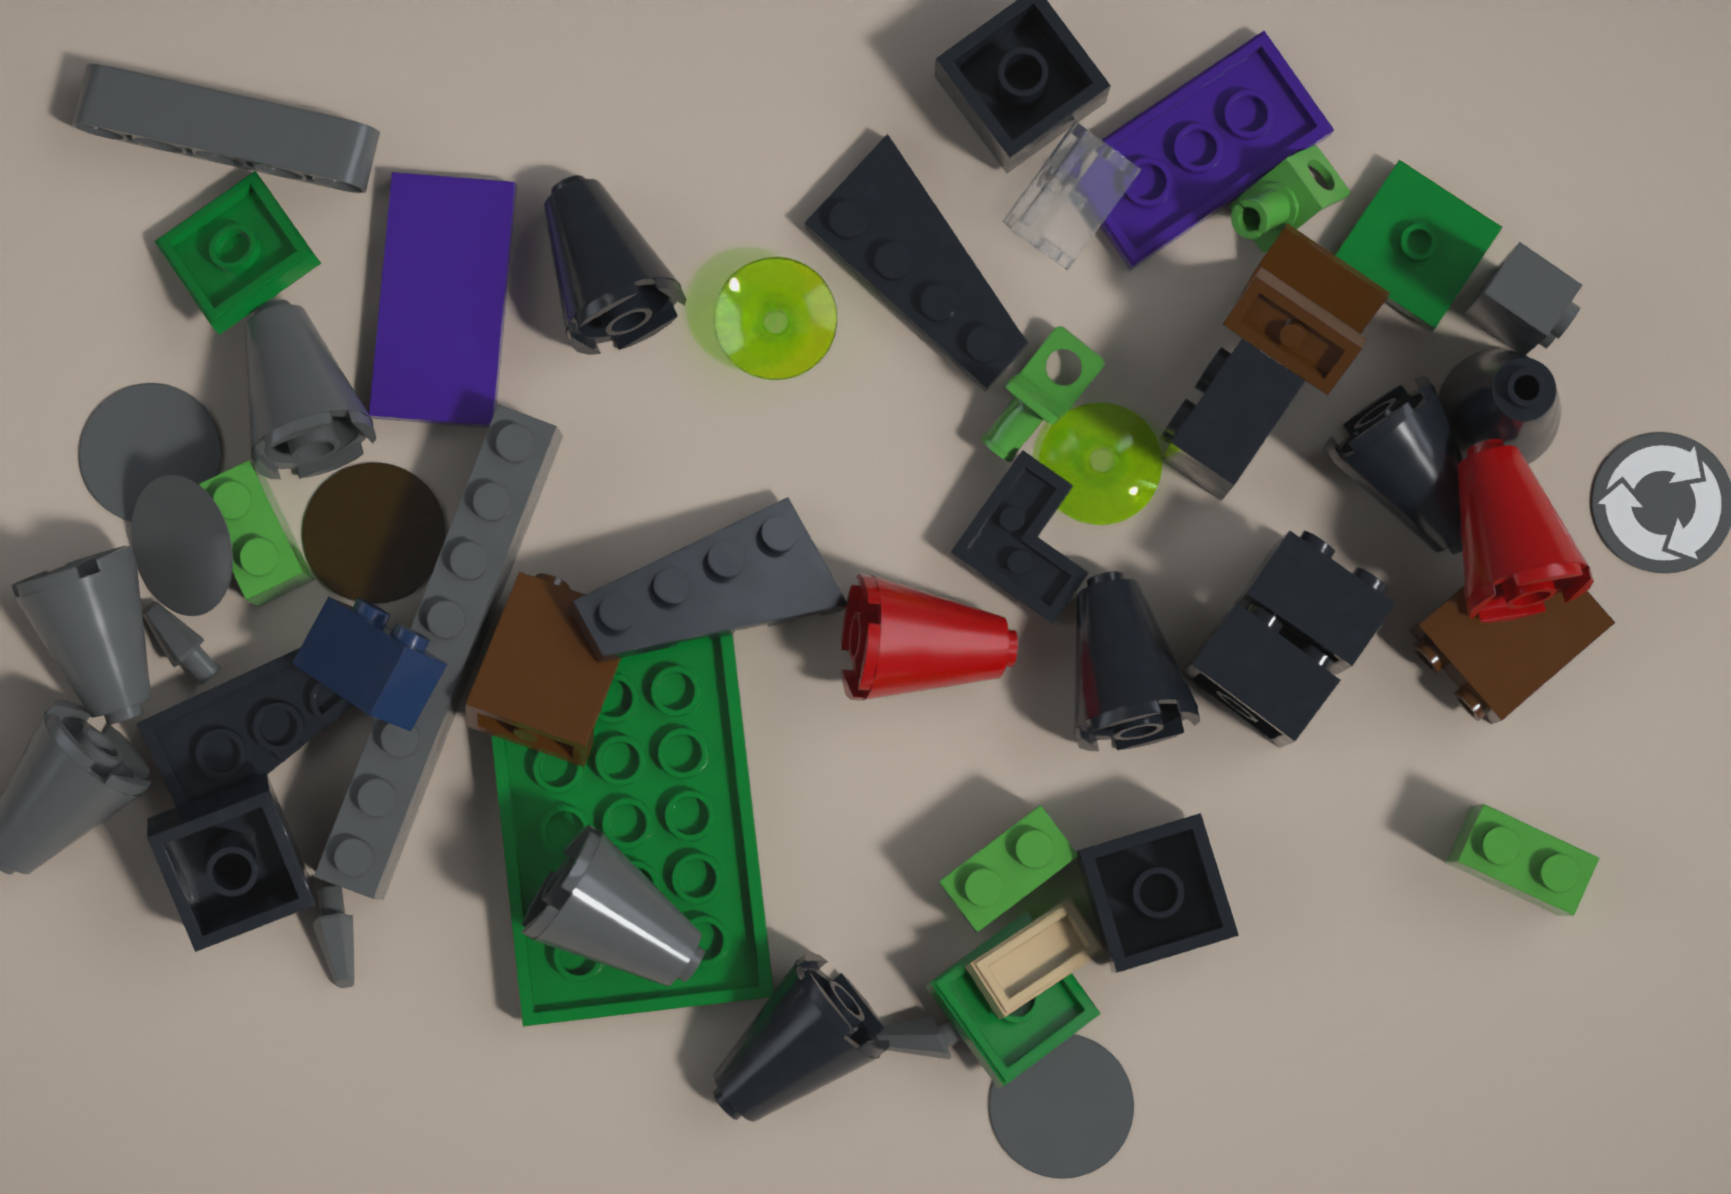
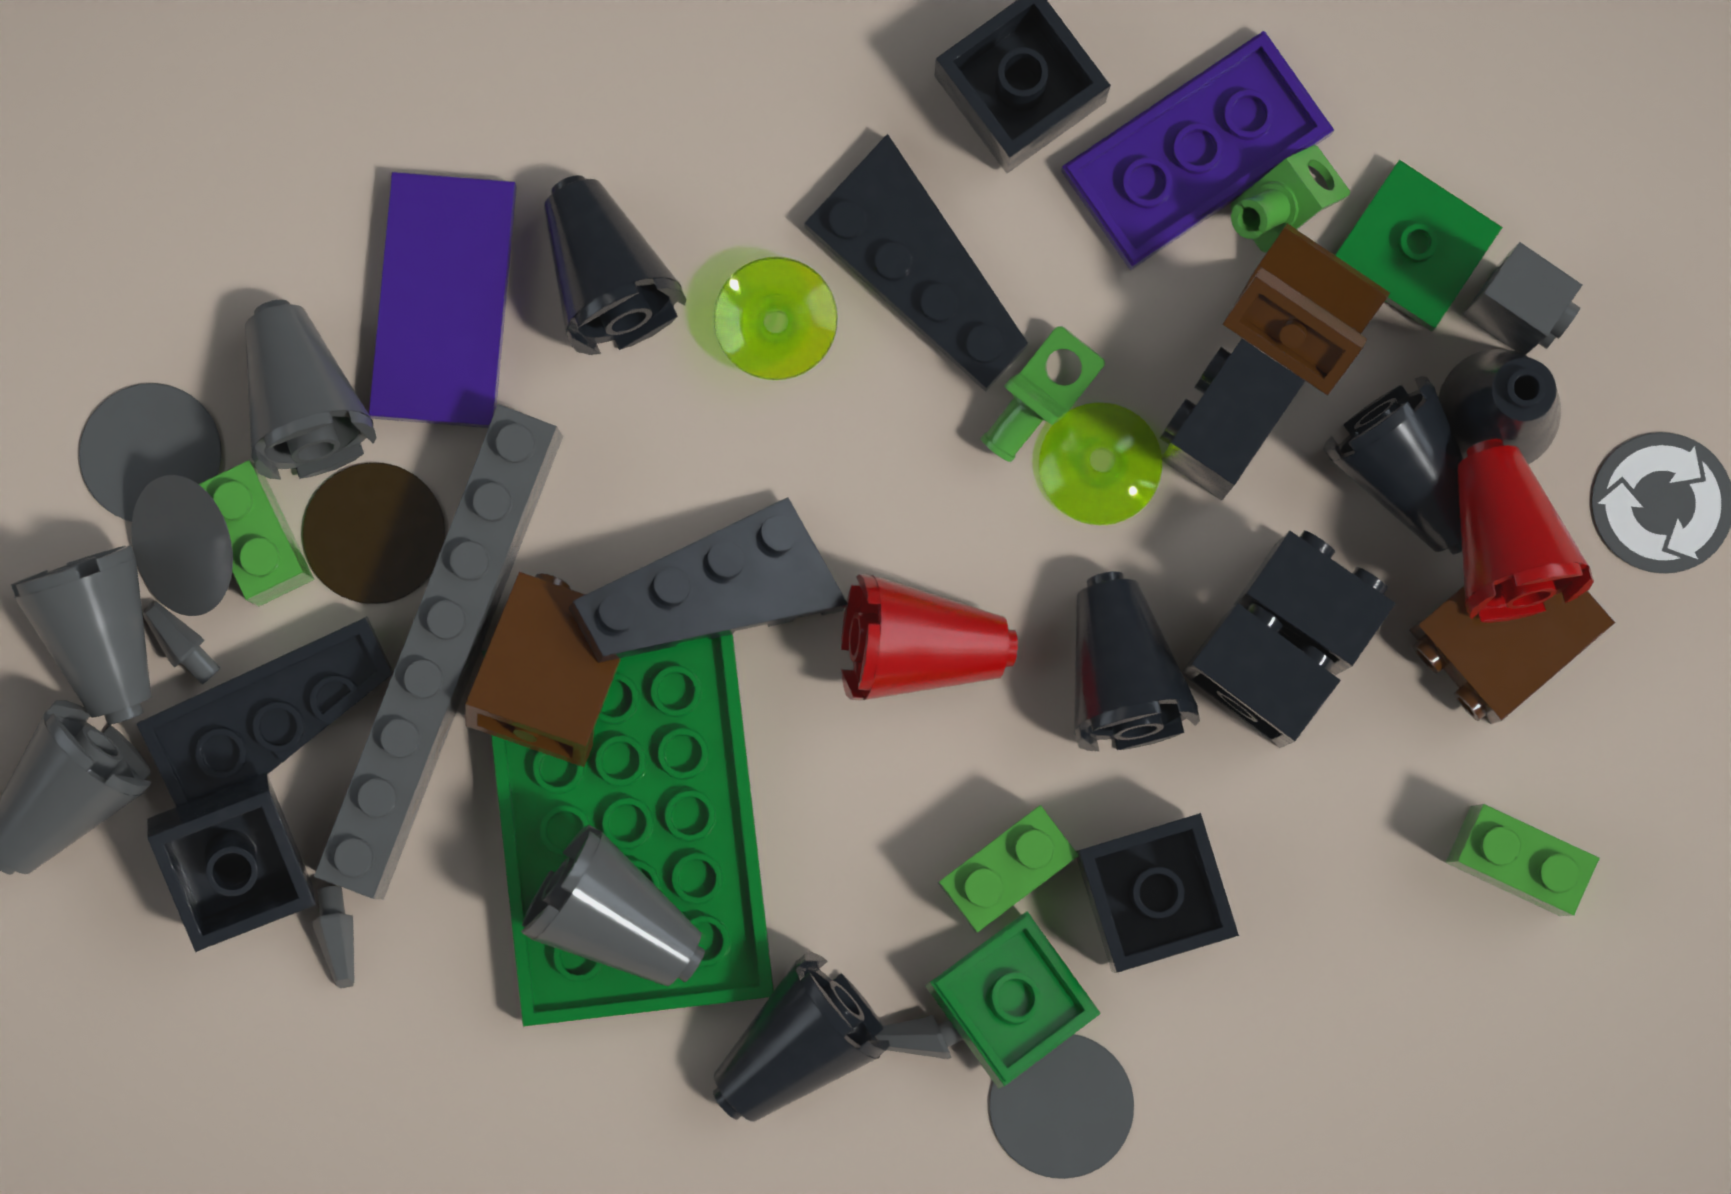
(226, 128): dark grey beam -> none
(237, 252): green plate -> none
(369, 662): dark blue brick -> none
(1006, 540): black plate -> none
(1035, 958): tan tile -> none
(1071, 195): clear hinge -> none

